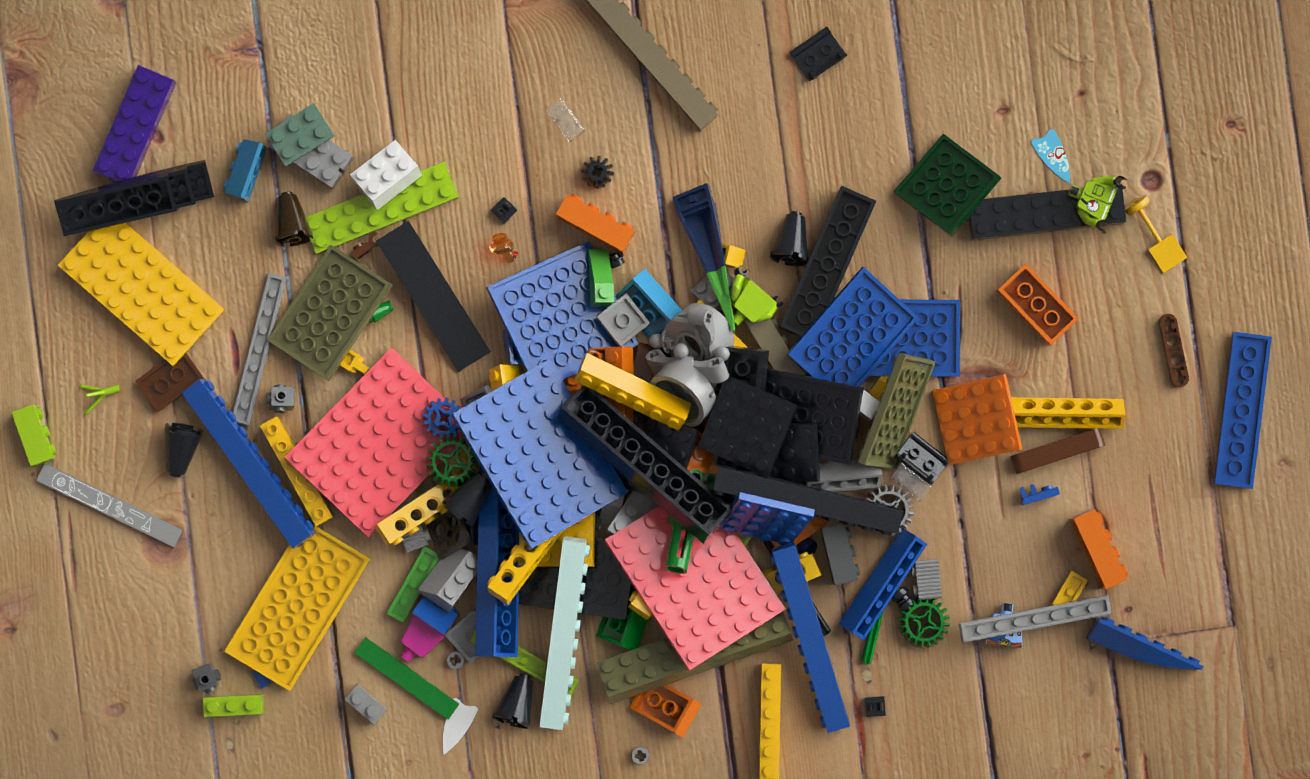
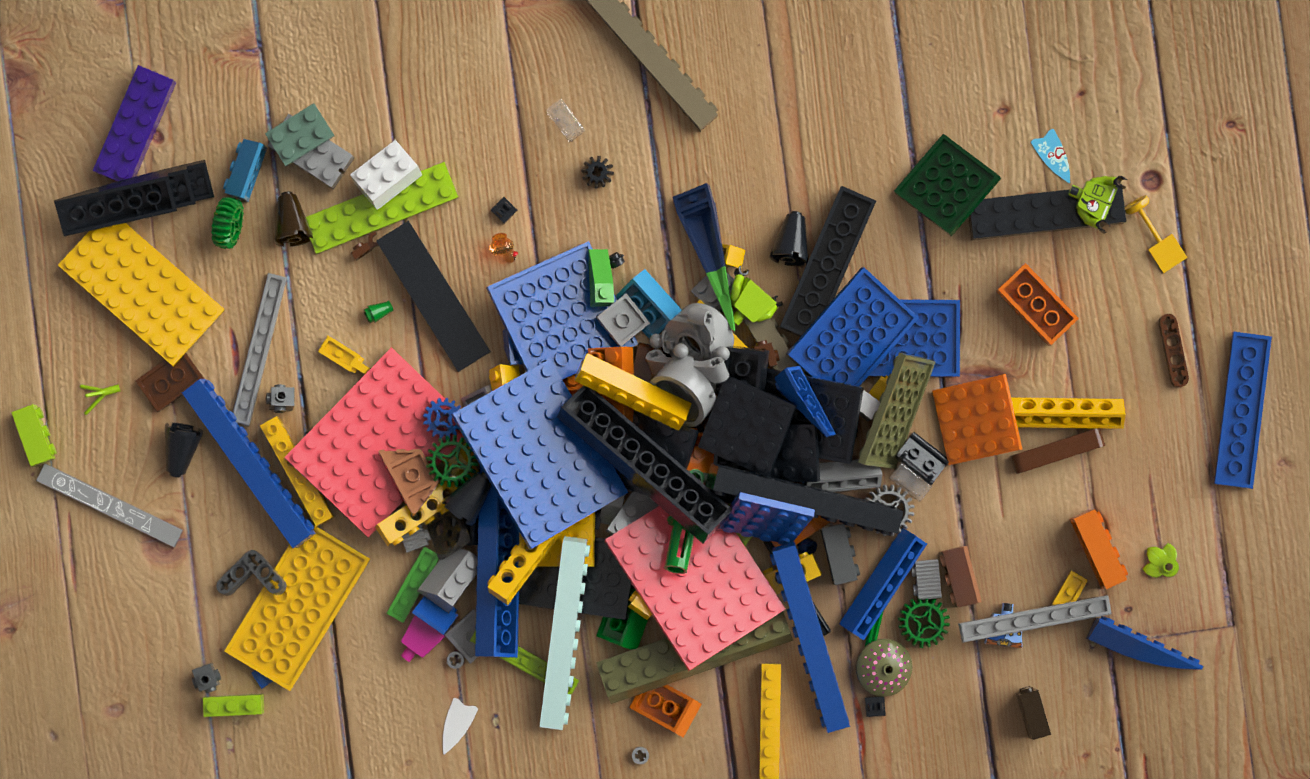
(227, 222): none -> green gear
(251, 568): none -> dark grey beam
(329, 312): olive plate -> none
(366, 704): light grey brick -> none
(407, 678): green tile -> none
(410, 476): none -> nougat wing
(516, 703): black cone -> none
(595, 224): orange brick -> none
(773, 354): none -> reddish brown bracket
(797, 390): none -> blue wedge
(818, 54): black piece -> none
(872, 665): none -> olive dish
(904, 603): black wheel -> none
(960, 576): none -> nougat slope
(1033, 713): none -> dark brown brick
(1047, 491): blue plate -> none
(1159, 559): none -> lime plate

